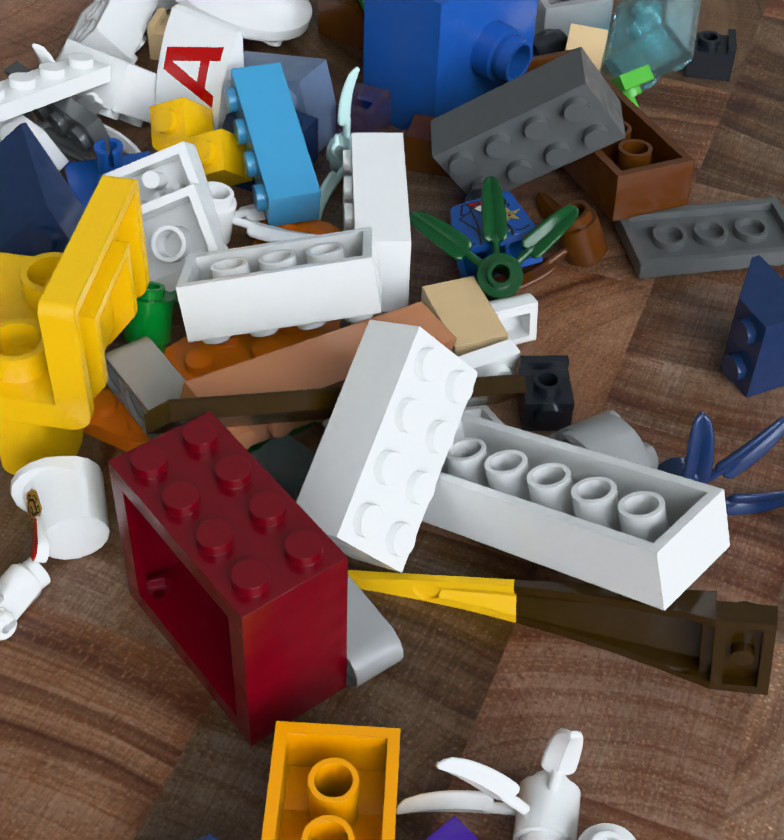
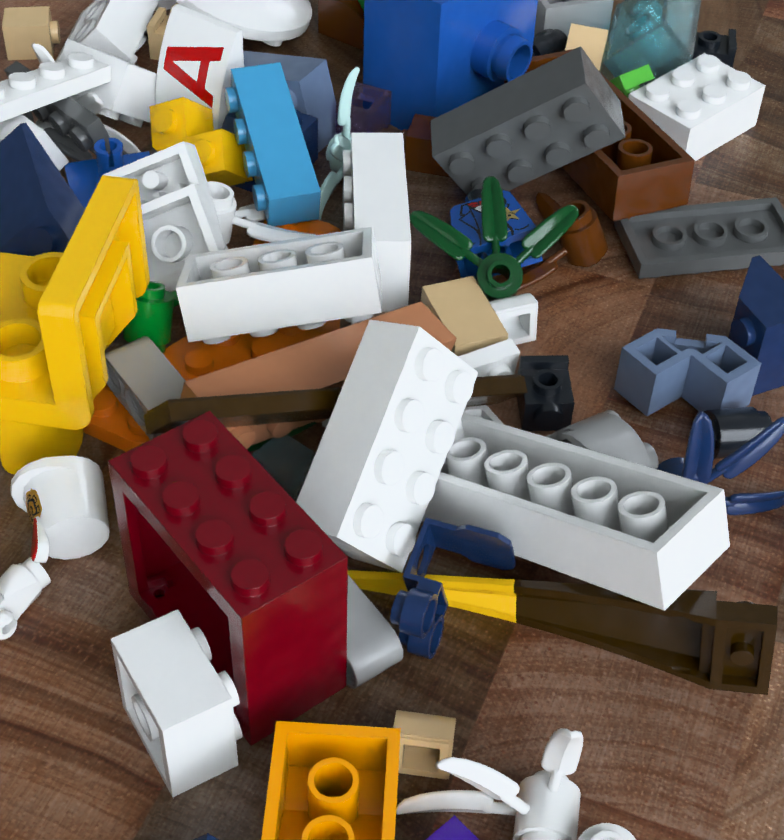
(27, 26): none -> tan brick
(178, 701): none -> white brick
(423, 607): none -> dark blue piece
(424, 742): none -> tan brick
(701, 104): none -> white brick
(703, 373): none -> sand blue brick
(735, 427): none -> black brick

